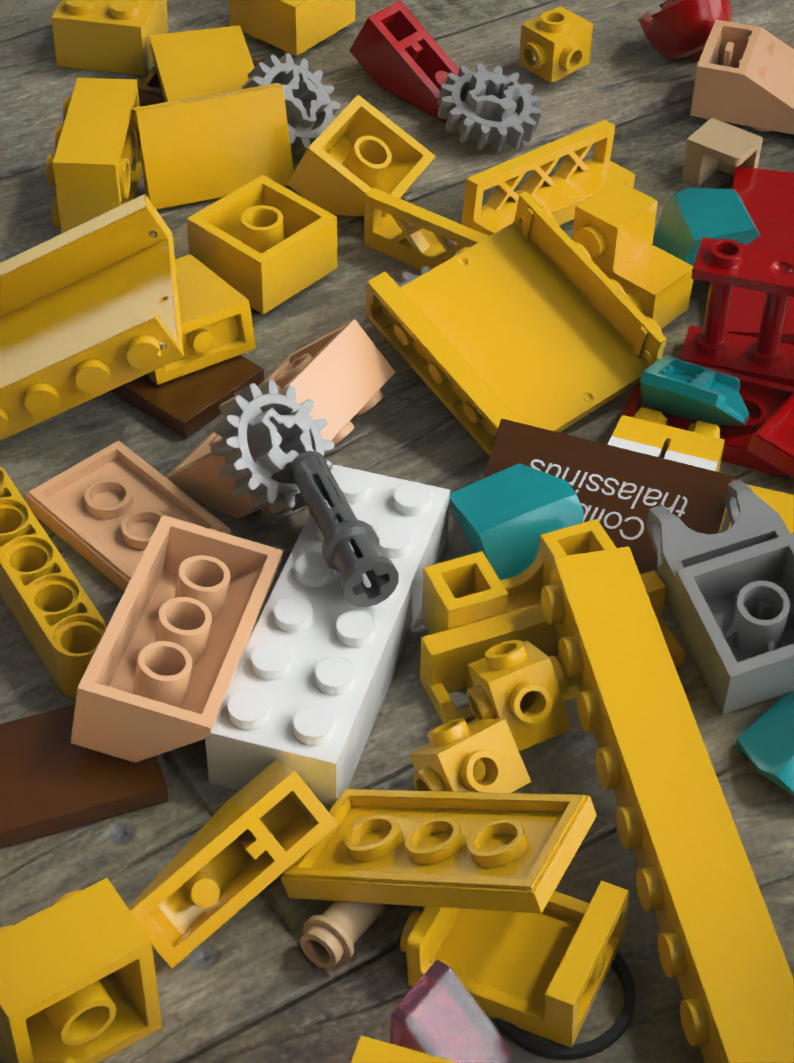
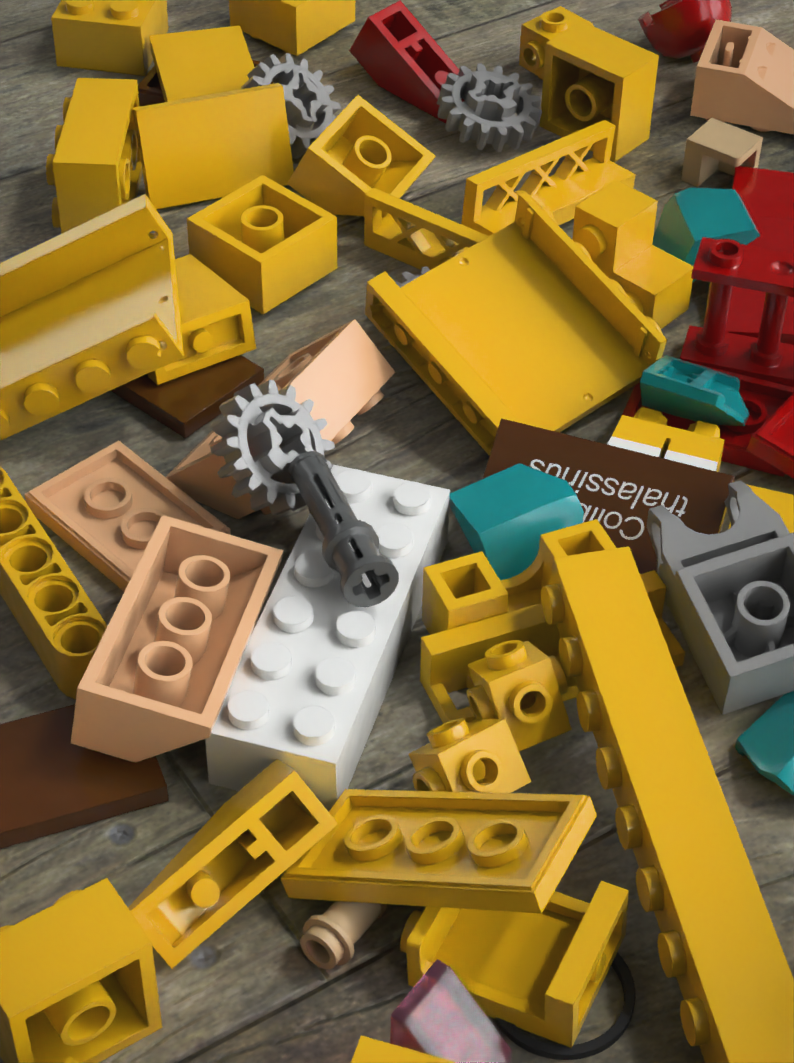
(597, 79): none -> yellow brick

